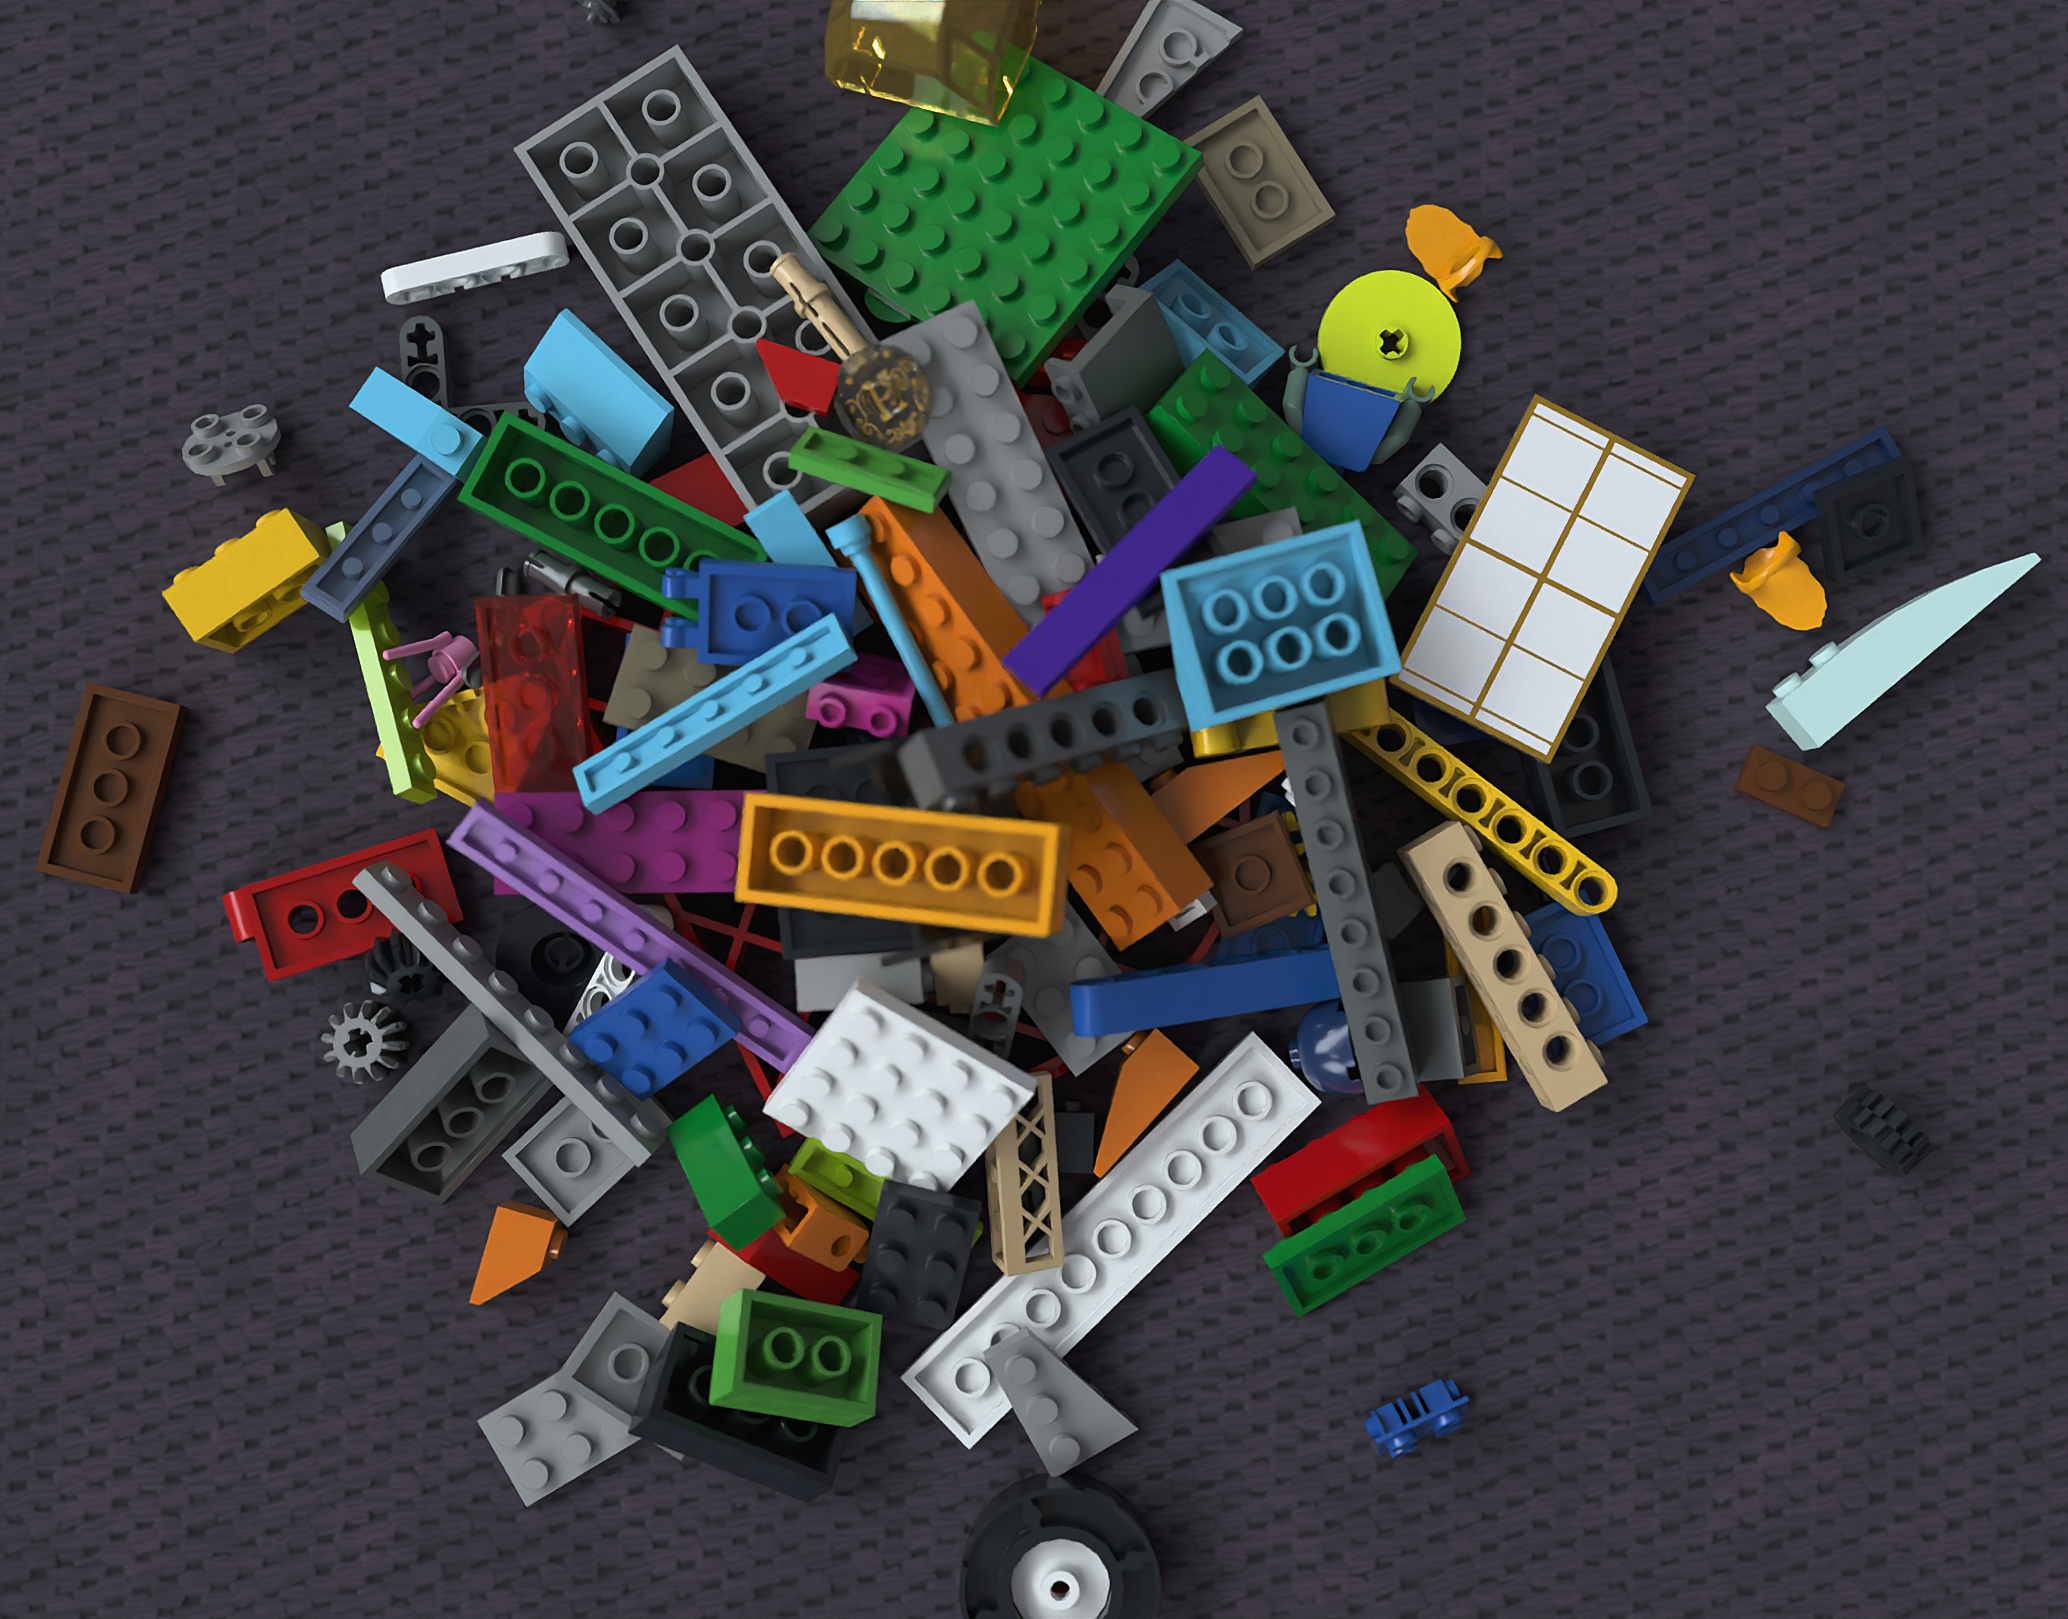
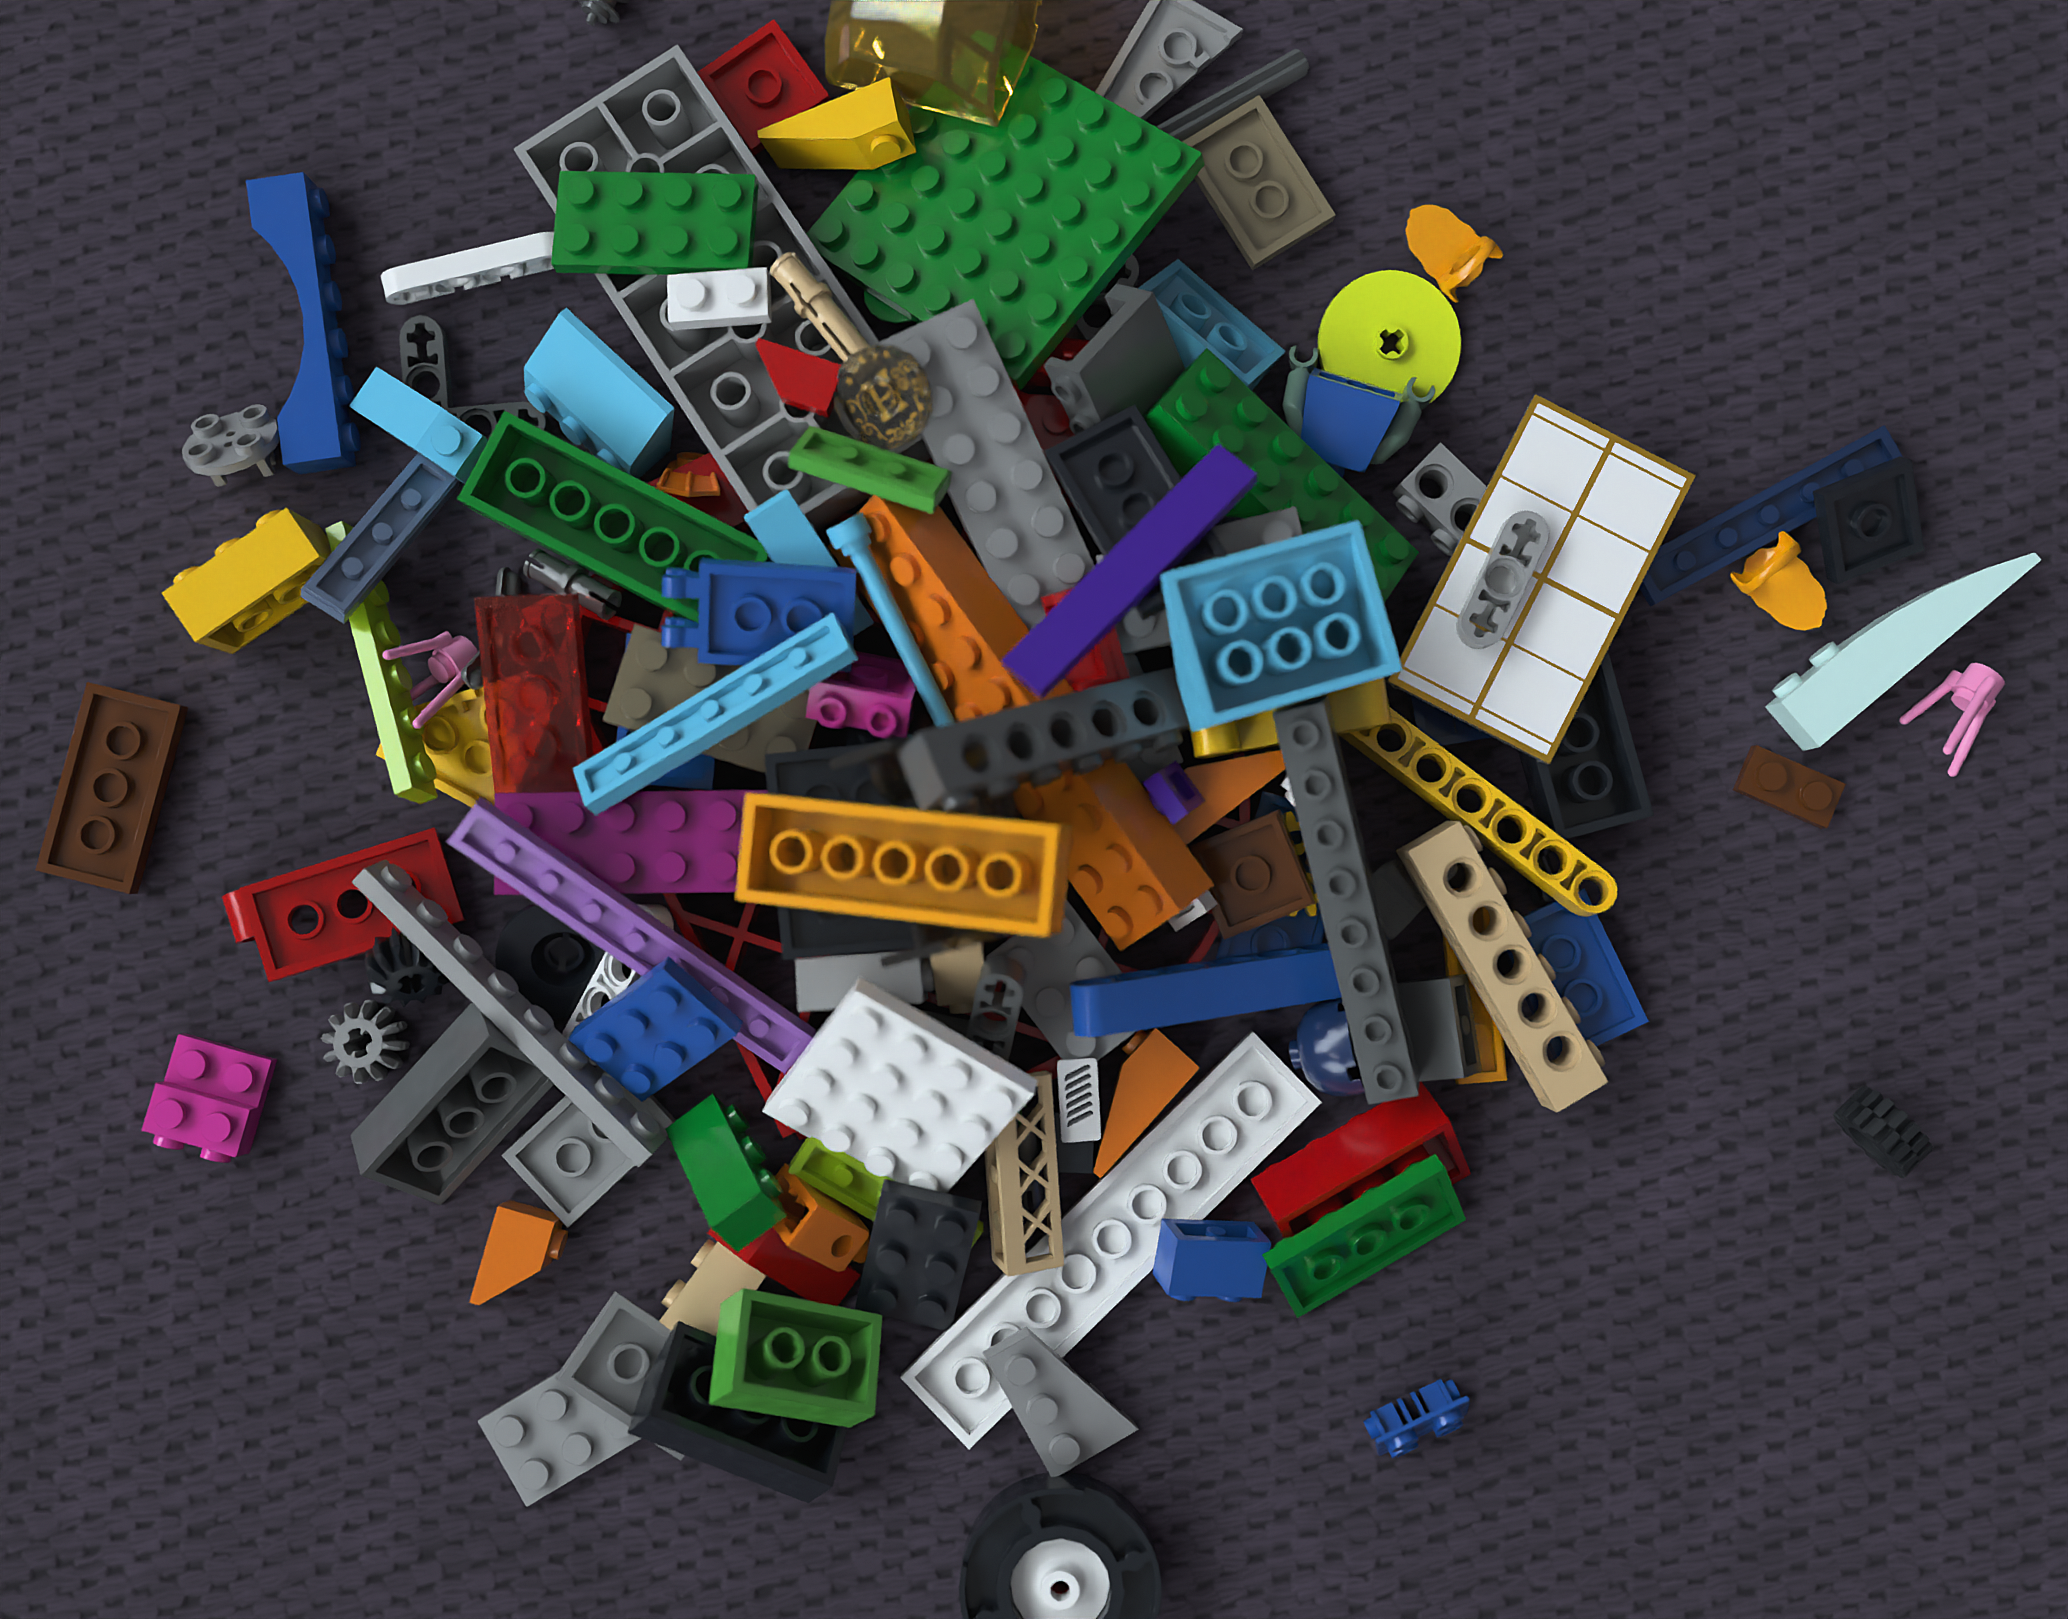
(209, 1098): none -> dark pink plate
(315, 418): none -> blue arch
(654, 222): none -> green plate
(687, 484): none -> orange piece
(719, 298): none -> white plate
(762, 83): none -> red plate
(845, 133): none -> yellow slope
(1079, 1100): none -> white sticker
(1173, 792): none -> dark purple plate
(1211, 1259): none -> blue brick
(1261, 82): none -> dark grey axle
(1506, 542): none -> light grey beam
(1973, 694): none -> bright pink plant

